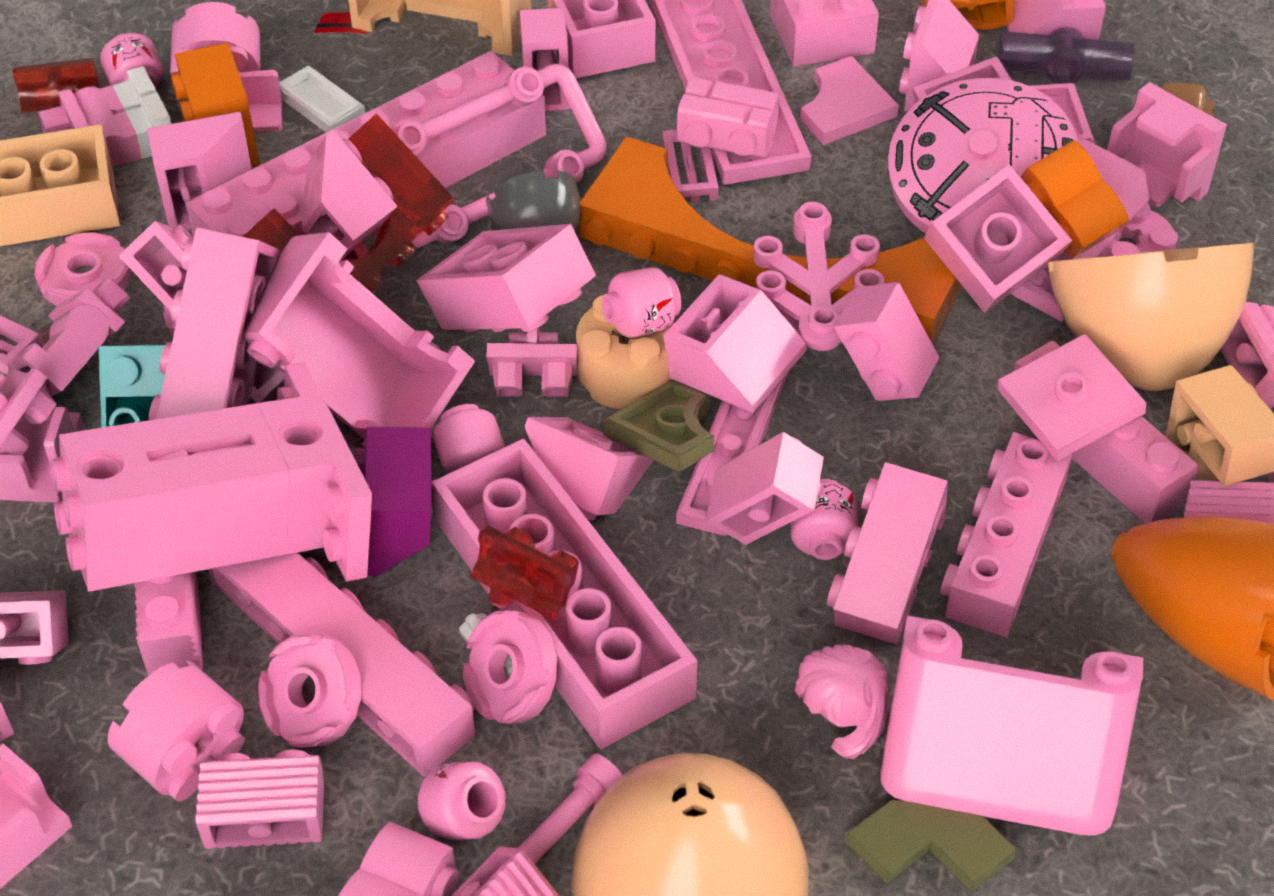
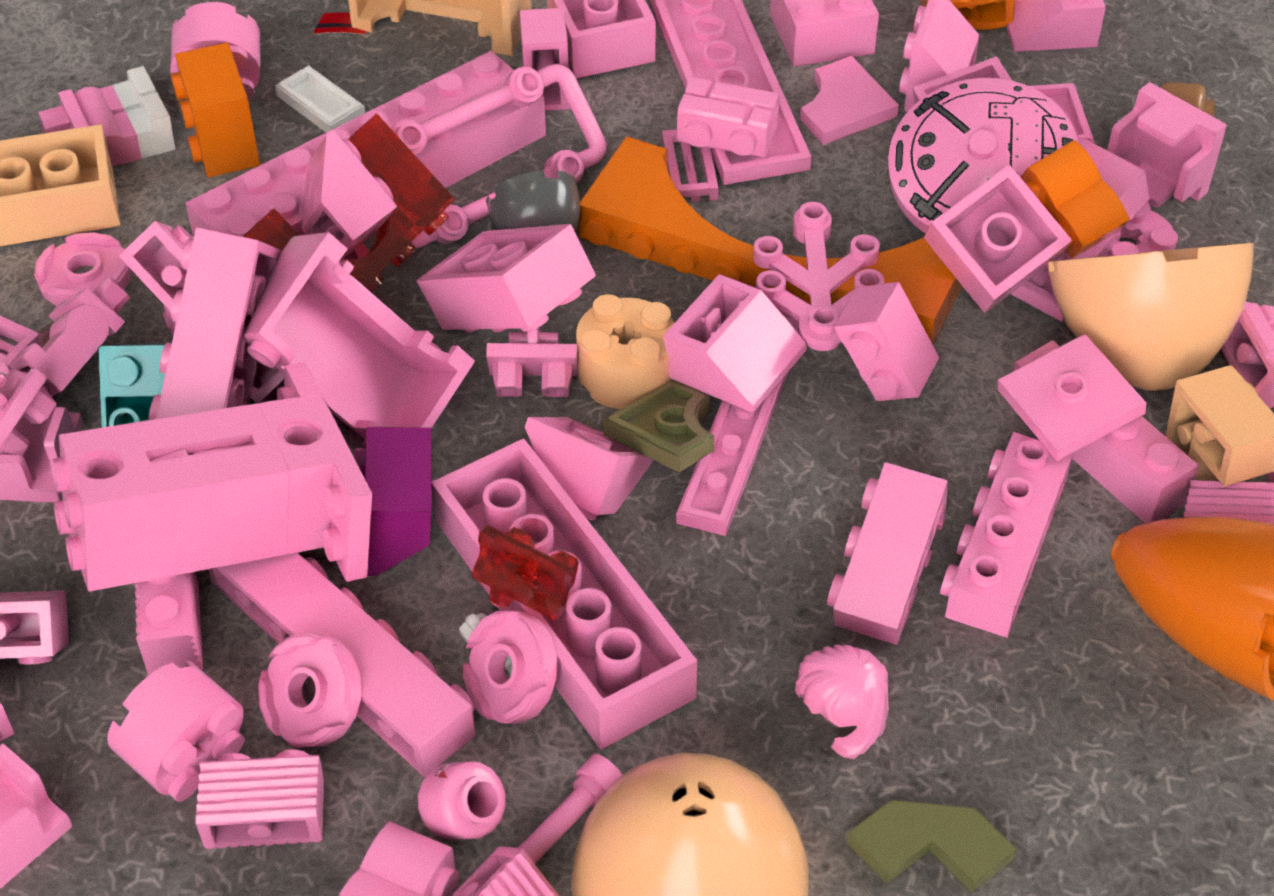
(40, 83): clear red hips -> none
(130, 52): bright pink head -> none
(196, 159): bright pink slope -> none
(264, 99): bright pink panel -> none
(466, 436): bright pink head -> none
(641, 302): bright pink head -> none
(765, 488): bright pink brick -> none
(828, 524): bright pink head -> none
(1009, 736): bright pink windscreen -> none
(1066, 55): clear purple piece -> none

